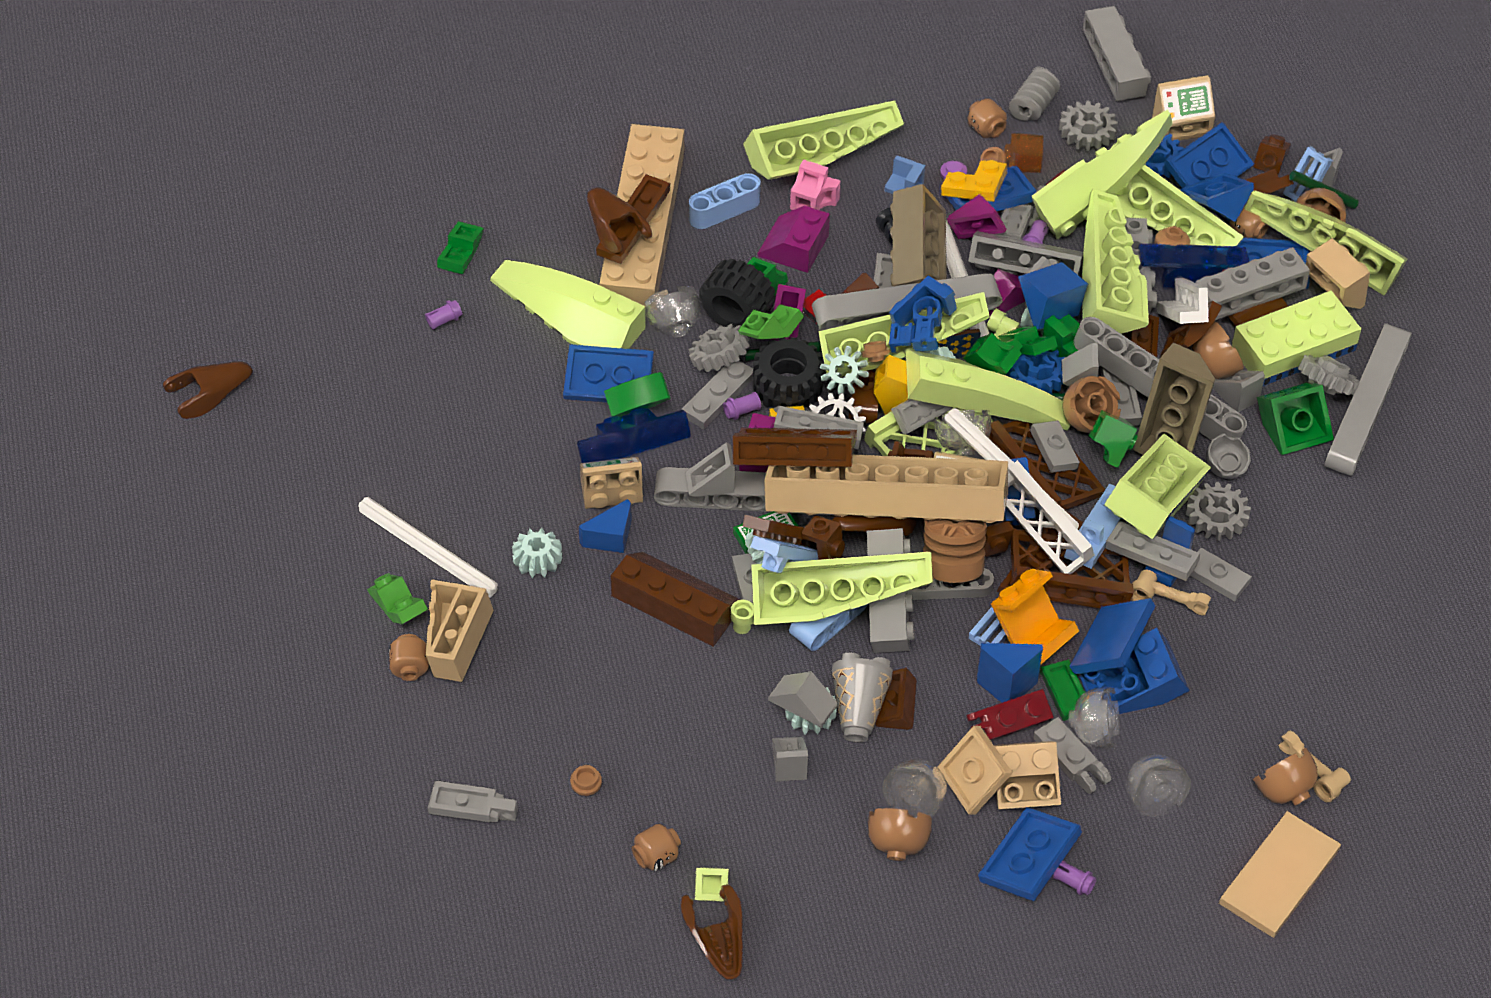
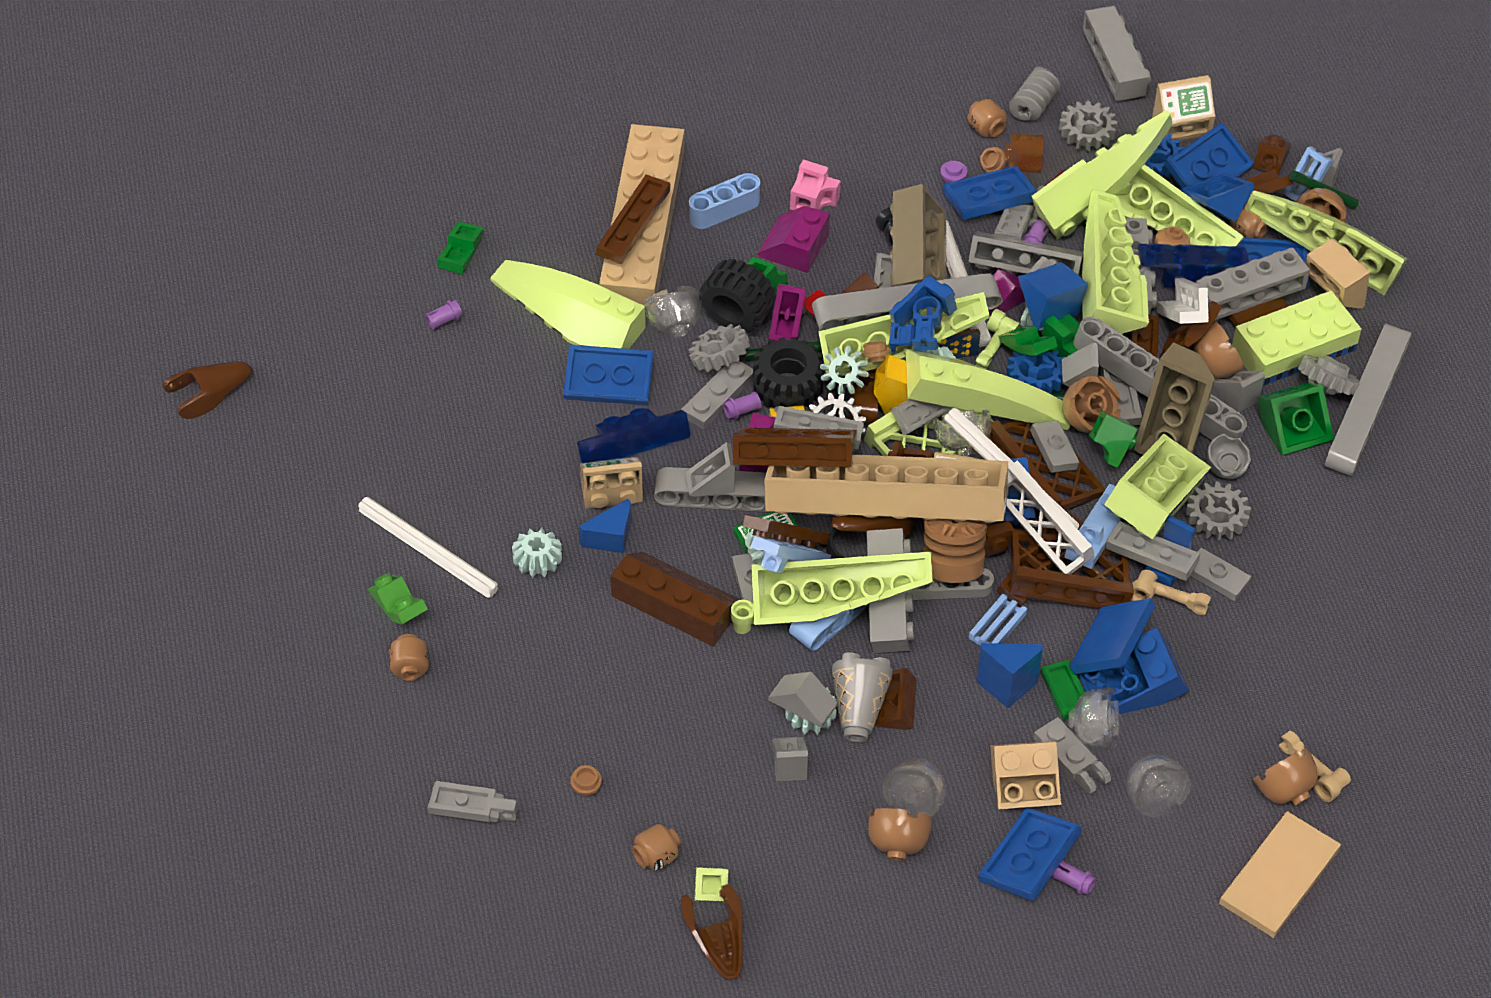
(456, 627): tan wedge -> none
(609, 209): reddish brown animal -> none
(637, 393): green slope -> none
(775, 325): bright green slope -> none
(821, 139): yellowish green wedge -> none
(826, 535): reddish brown bracket -> none
(905, 174): medium blue panel -> none
(974, 217): magenta slope -> none
(974, 770): tan tile -> none
(986, 181): yellow plate -> none
(994, 354): green brick -> none
(1013, 714): dark red hinge -> none
(1030, 616): light orange panel -> none

